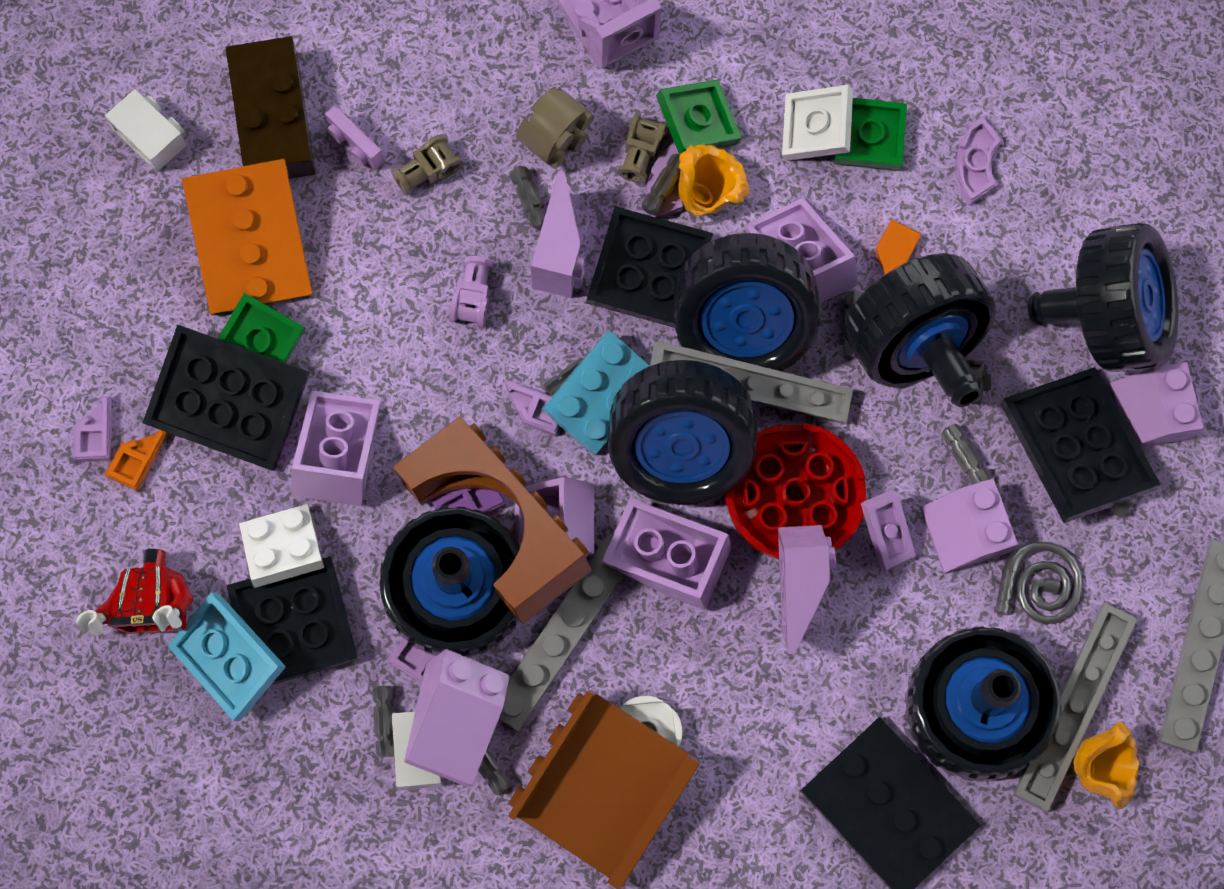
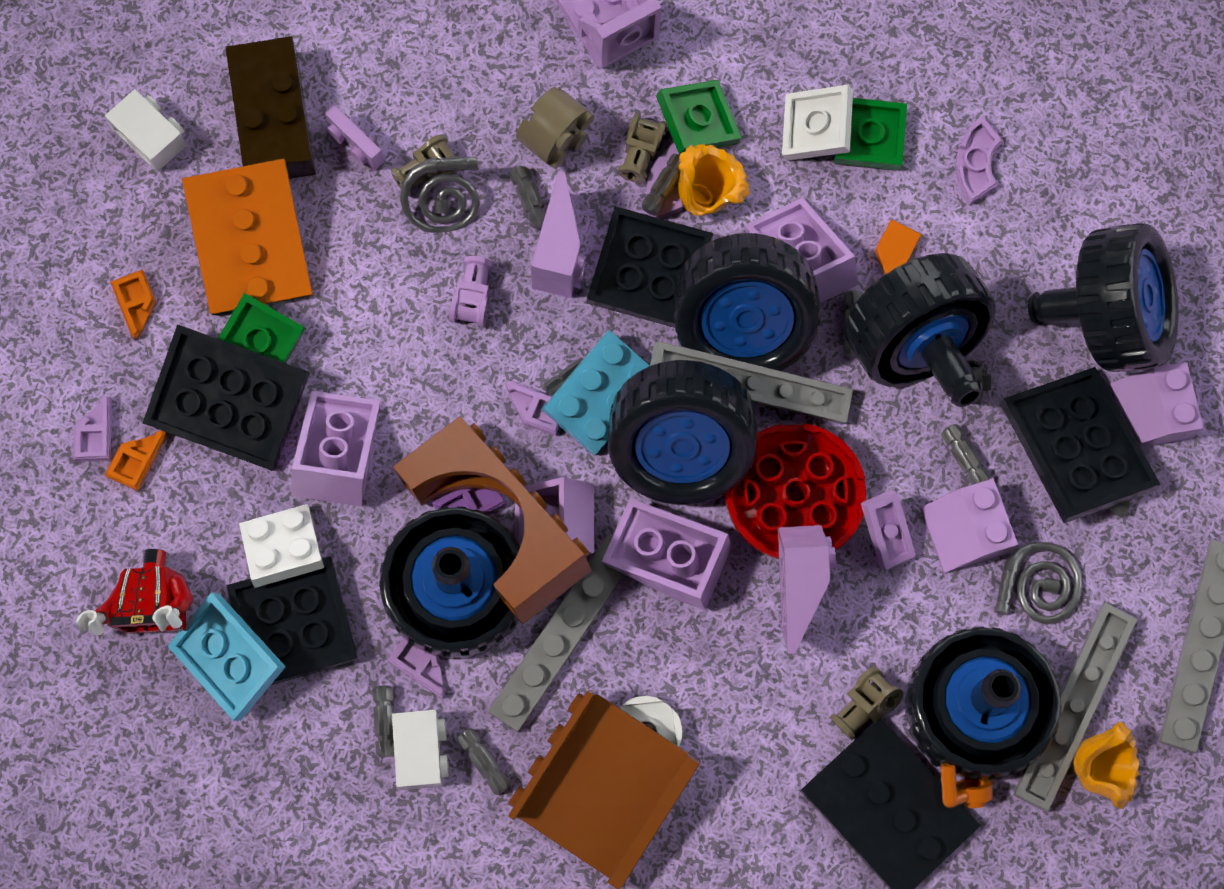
(134, 300): none -> orange tile
(441, 203): none -> flat silver piece
(455, 716): lavender slope -> none
(867, 702): none -> dark tan connector
(971, 793): none -> orange plate

